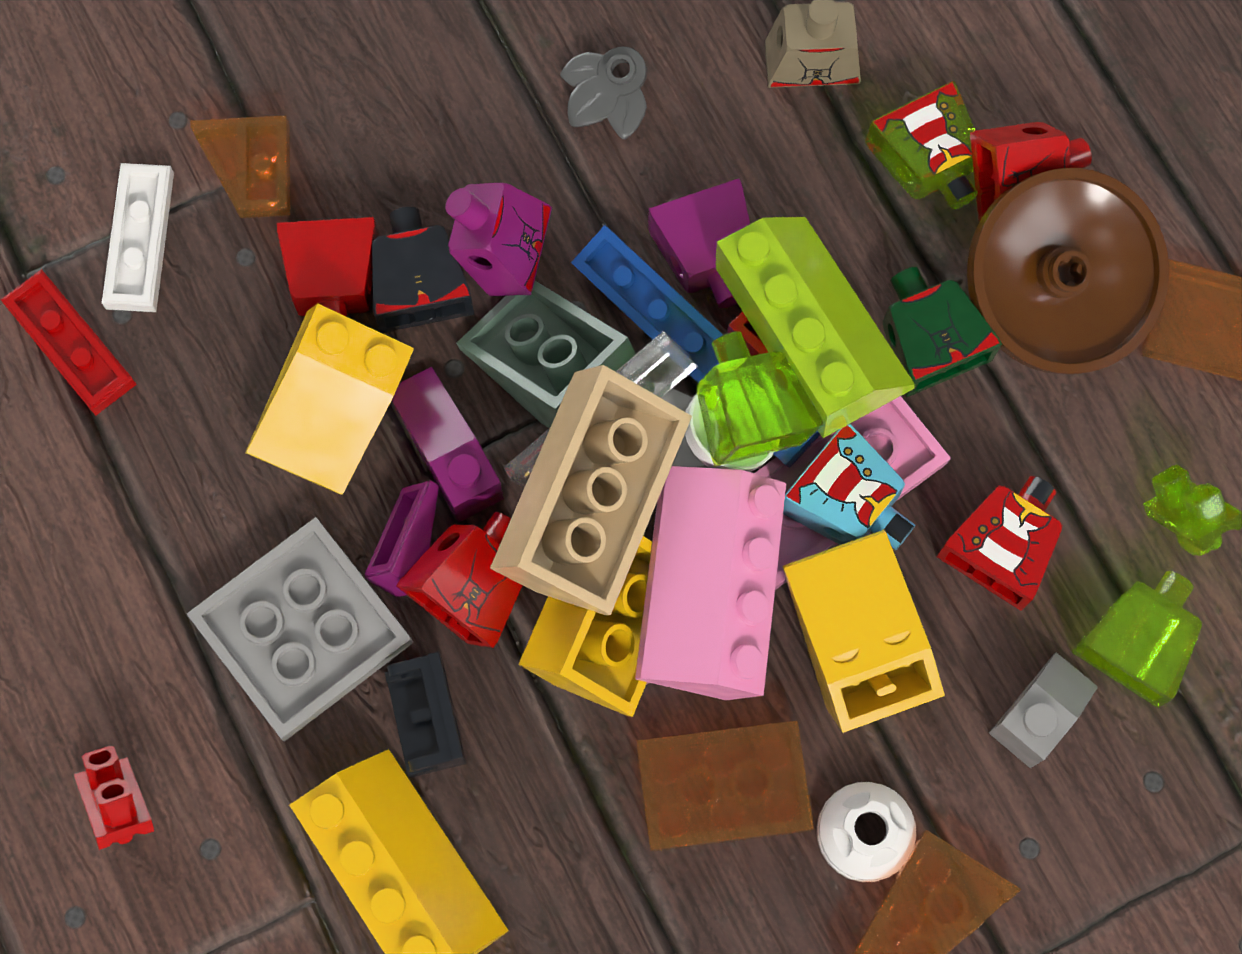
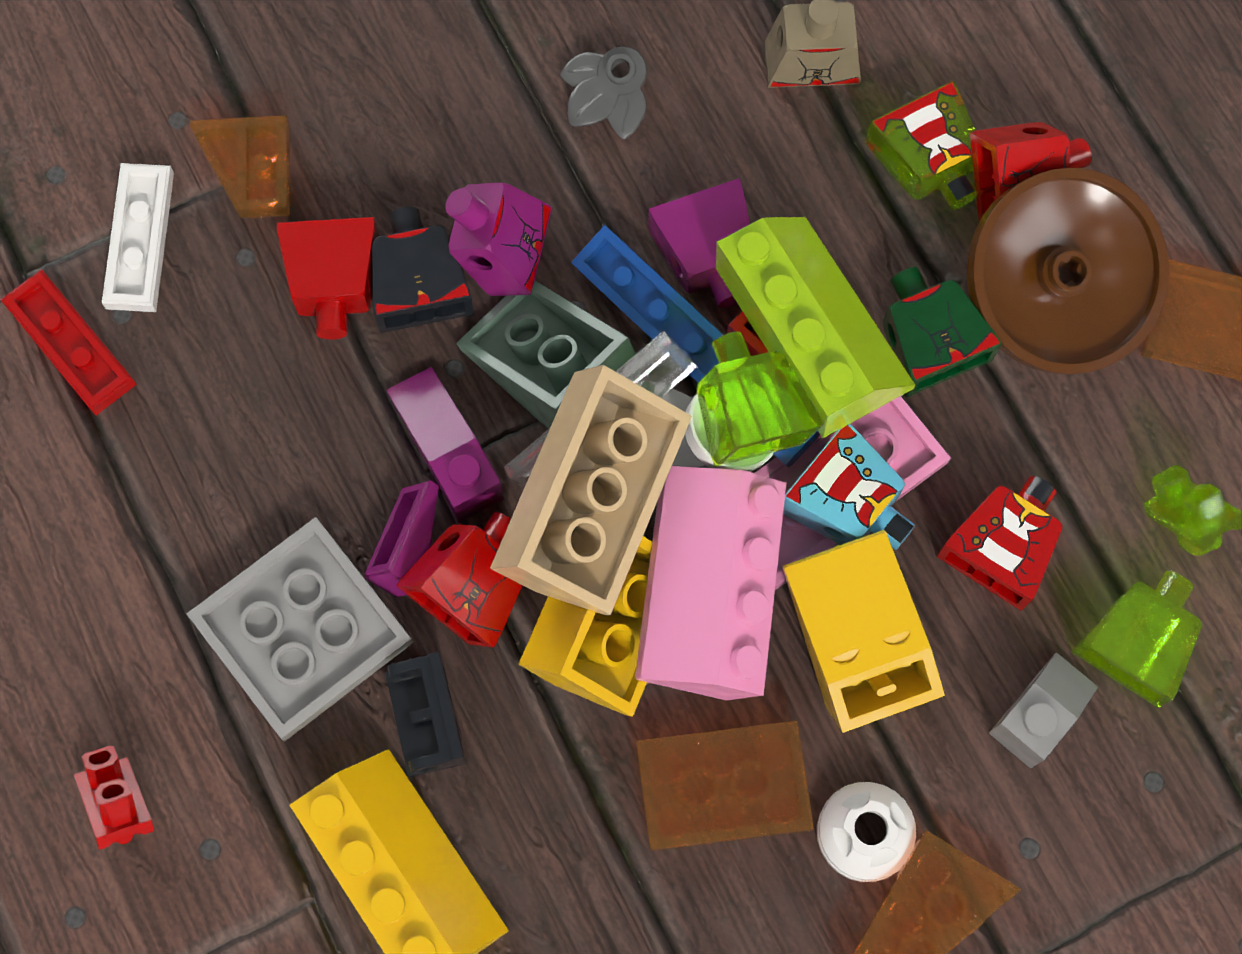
(329, 398): yellow slope -> none

